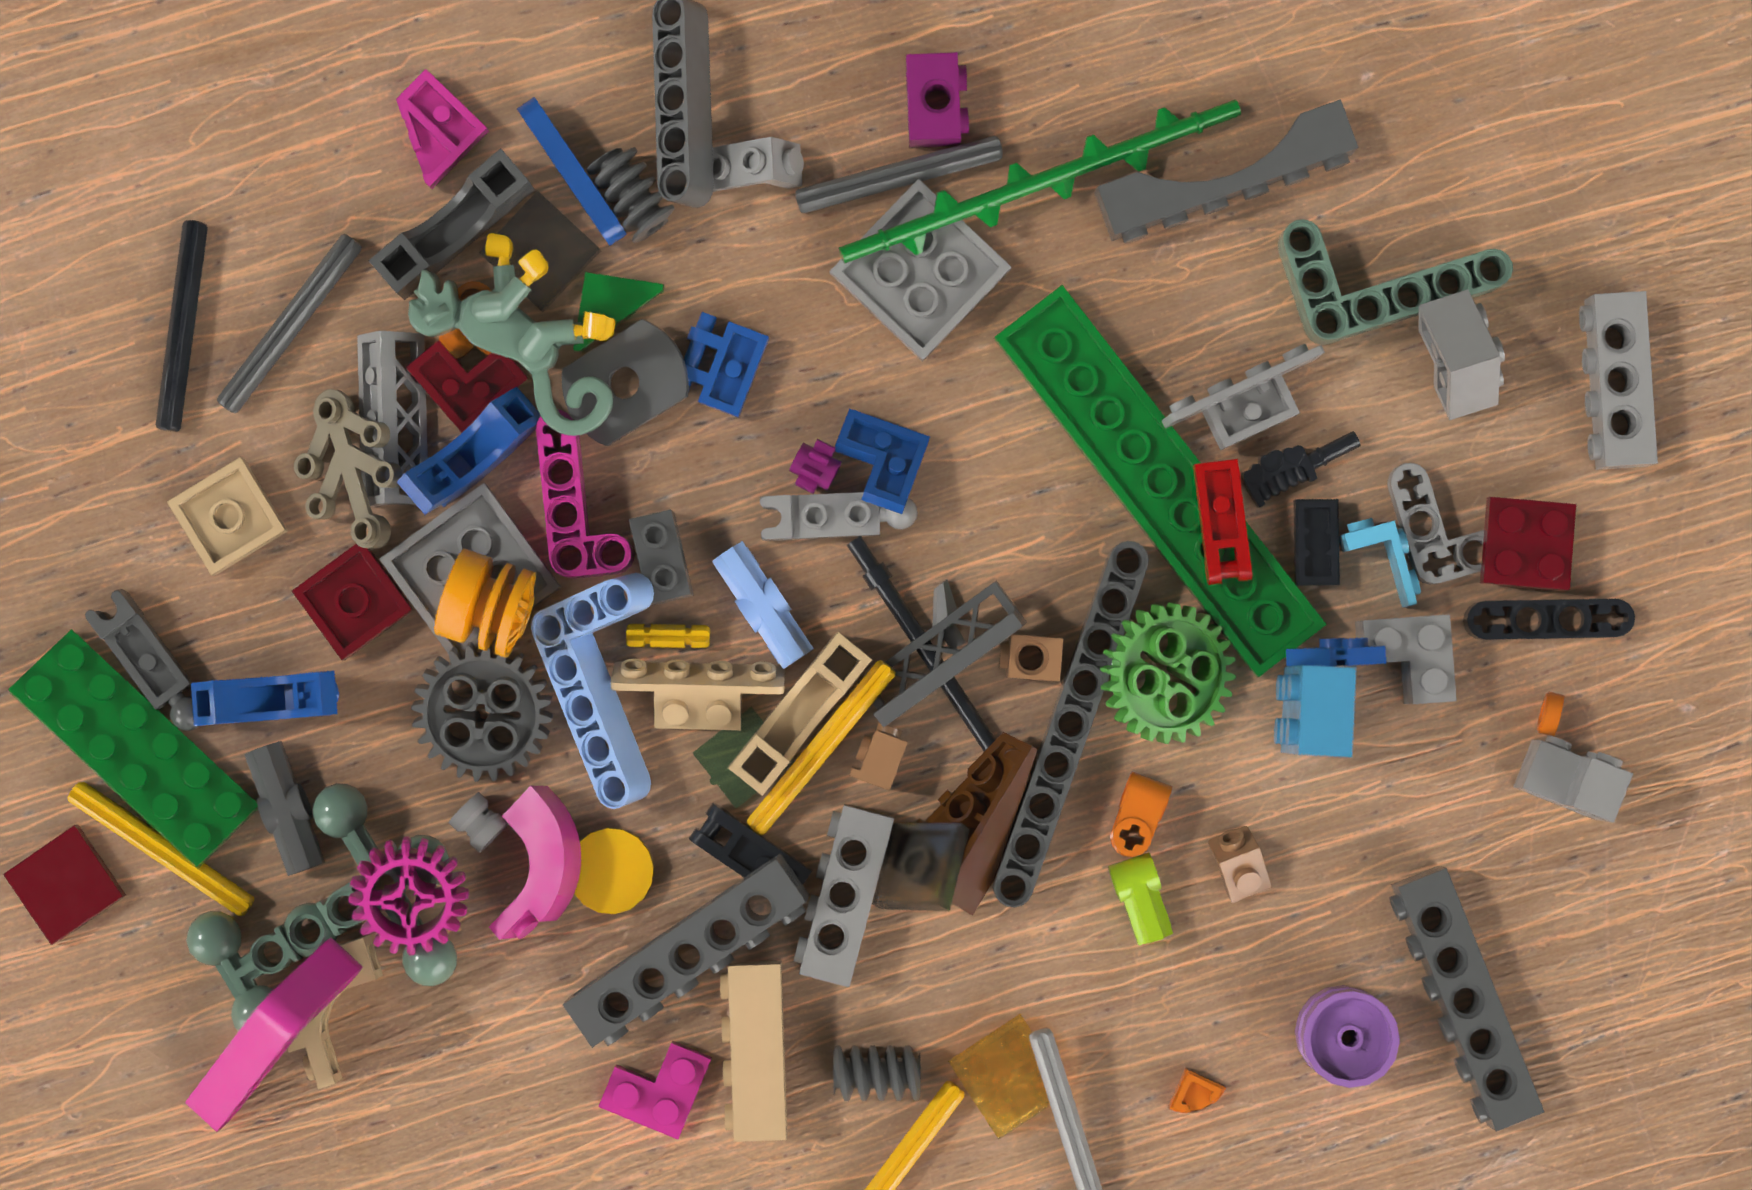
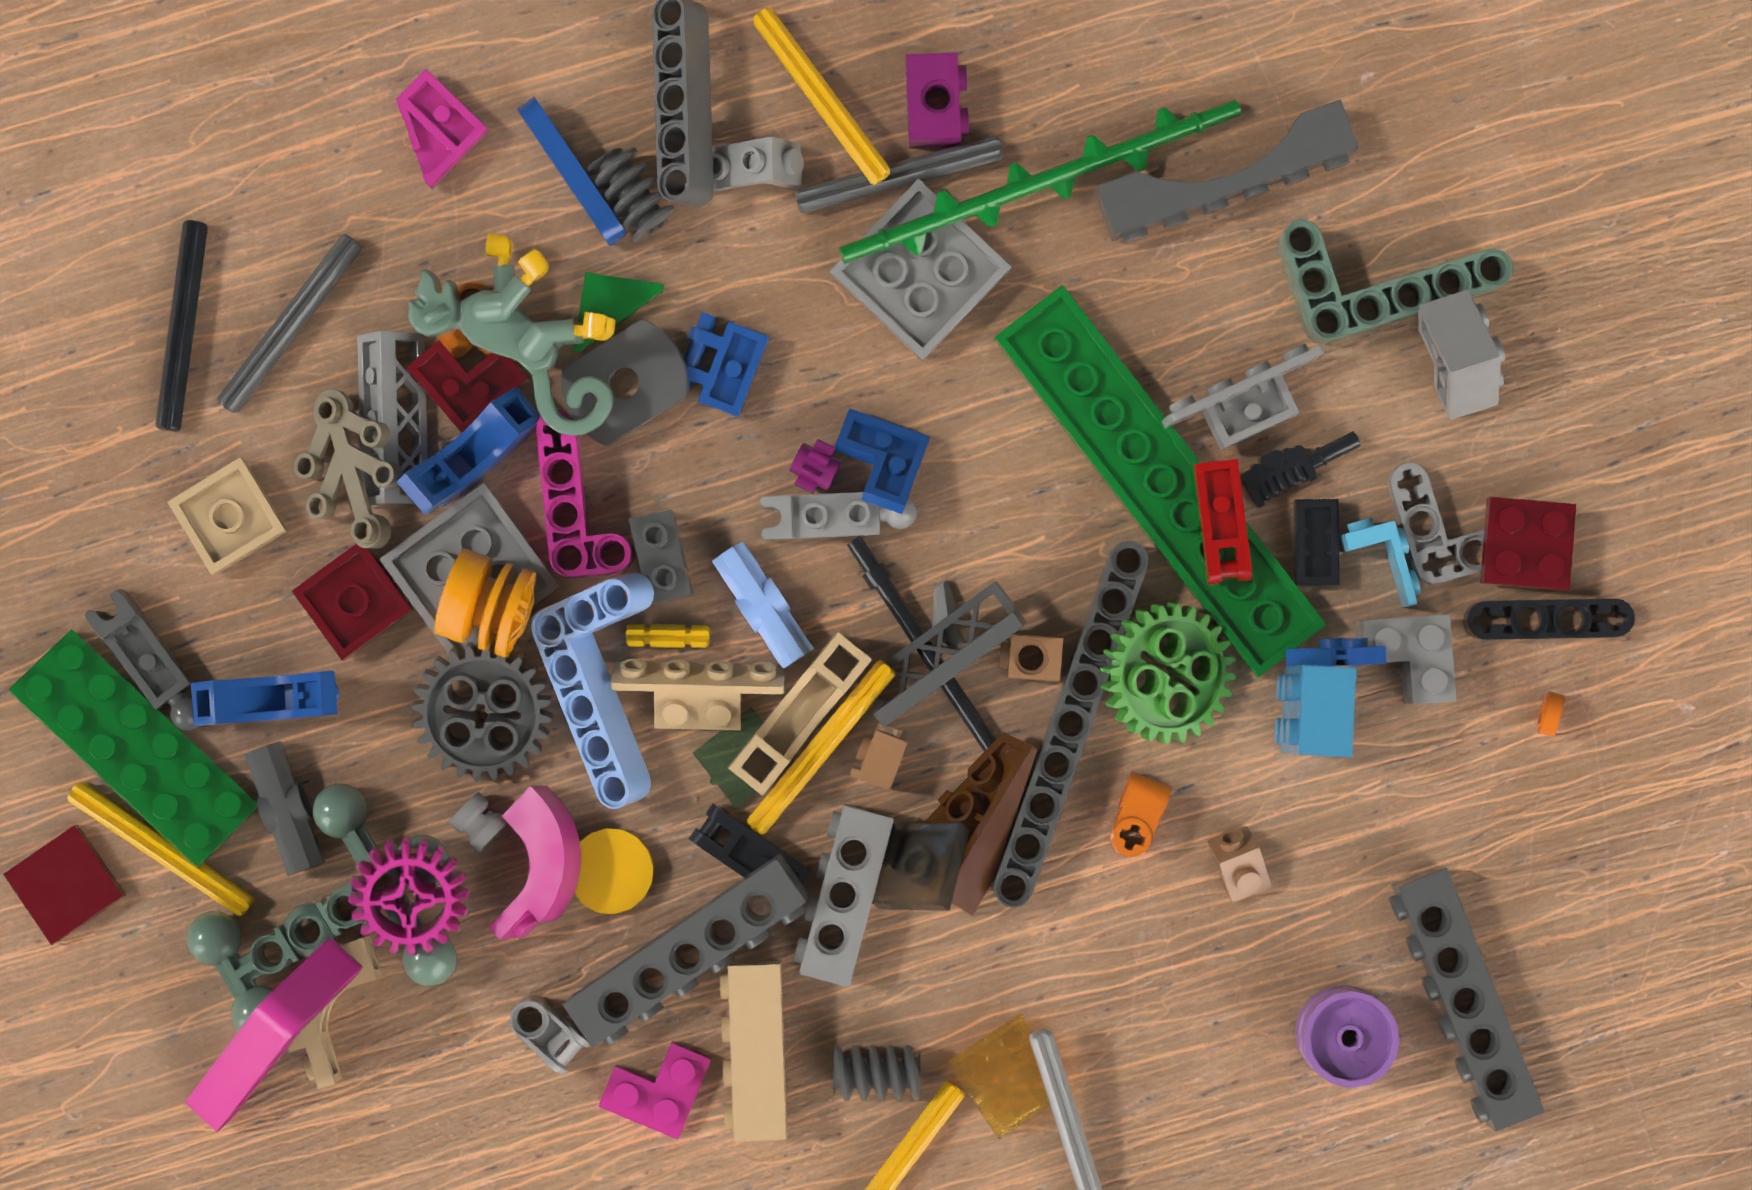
(478, 205): dark grey arch -> none
(550, 1034): none -> light grey piece
(561, 243): clear smoke tile -> none
(821, 95): none -> yellow axle
(1138, 888): lime piece -> none
(1195, 1092): orange tile -> none
(1575, 782): light grey brick -> none
(1629, 316): light grey brick -> none

